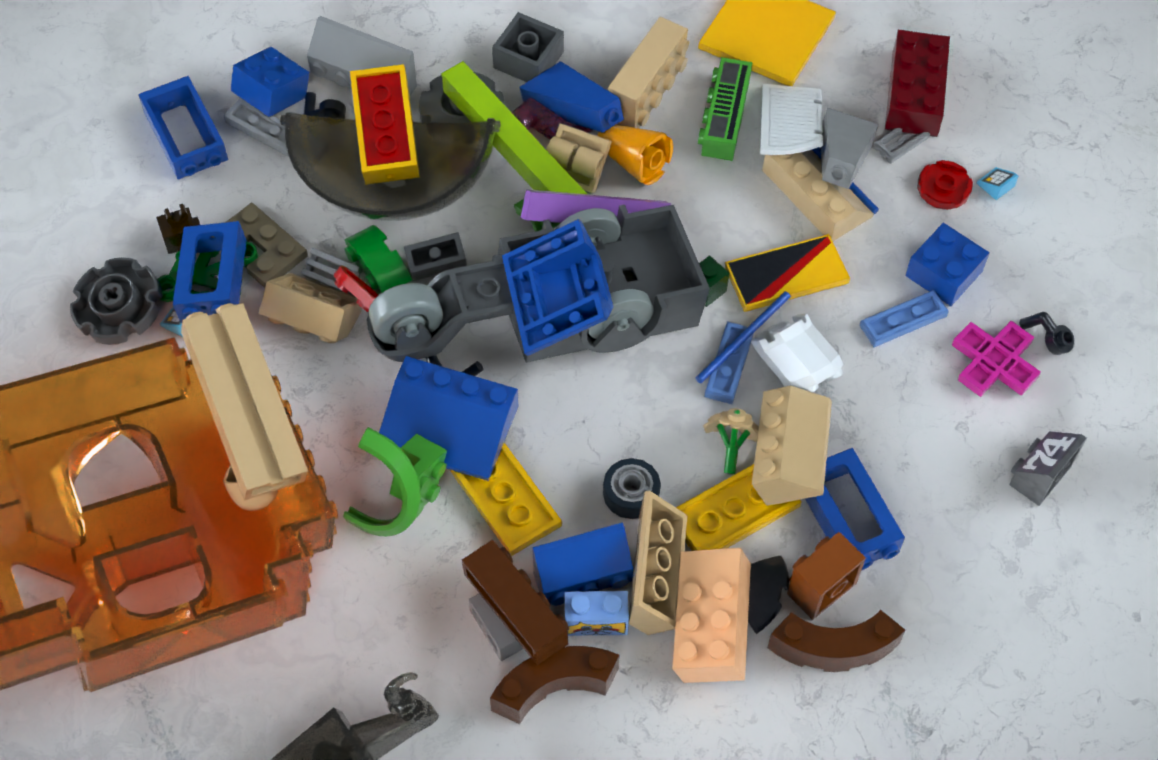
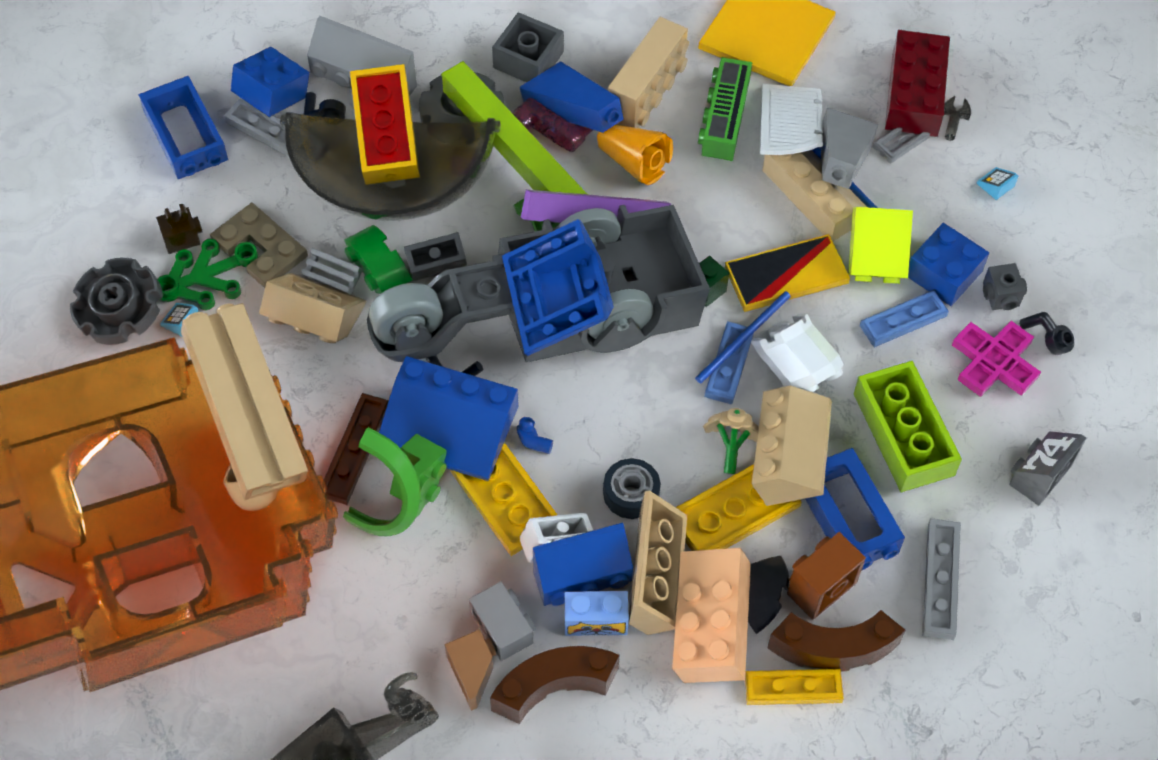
(197, 239): blue piece -> none
(349, 458): none -> reddish brown tile
(350, 282): red plate -> none
(472, 664): none -> medium nougat slope
(516, 602): reddish brown brick -> none
(530, 438): none -> blue arm
(551, 529): none -> white brick
(580, 155): tan plate -> none
(793, 687): none -> yellow tile
(880, 244): none -> neon yellow brick
(907, 426): none -> lime brick
(941, 579): none -> light grey plate
(945, 185): red tile -> none
(955, 116): none -> clear smoke bar
(1004, 287): none -> dark grey brick

